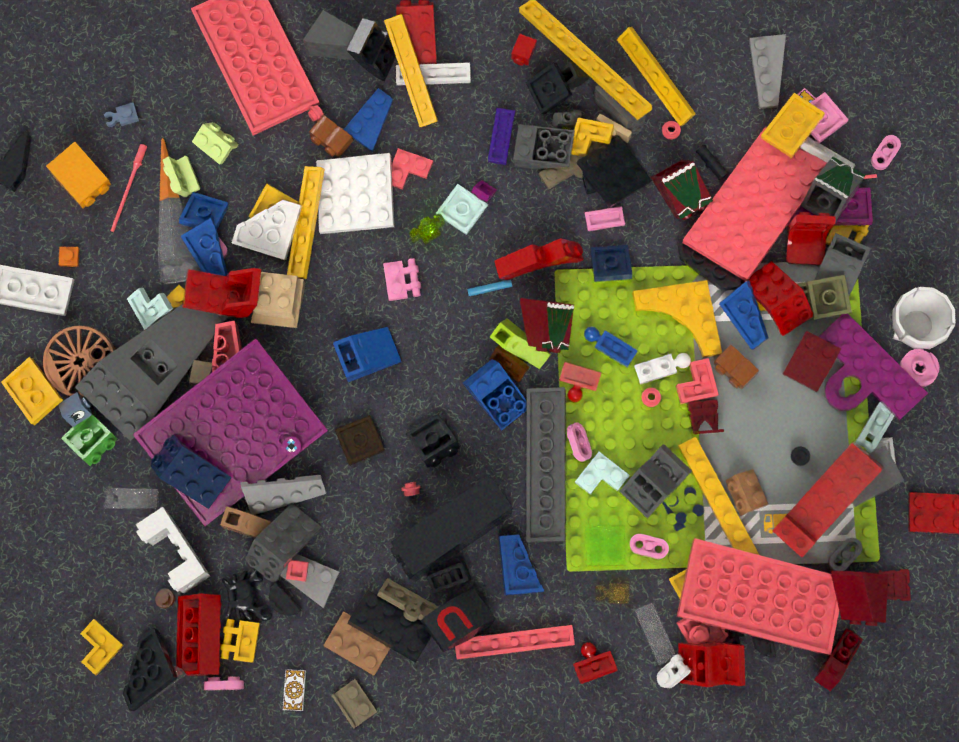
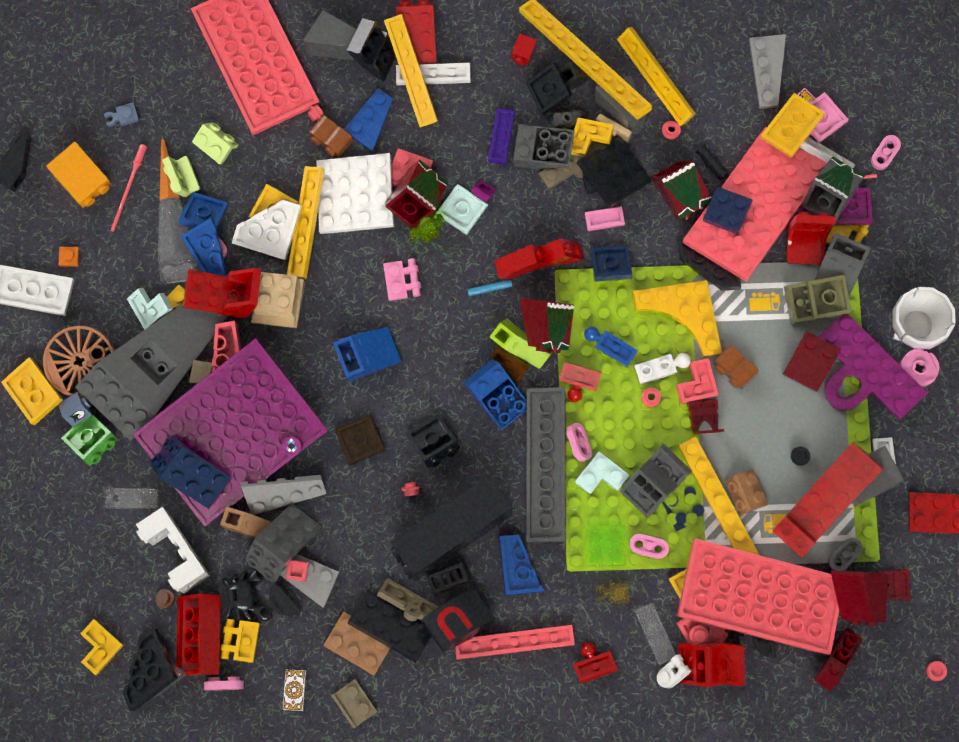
(417, 194): none -> dark red slope
(727, 210): none -> dark blue plate
(745, 315): blue wing -> none
(780, 297): red bracket -> none
(875, 428): light aqua plate -> none
(936, 671): none -> coral tile

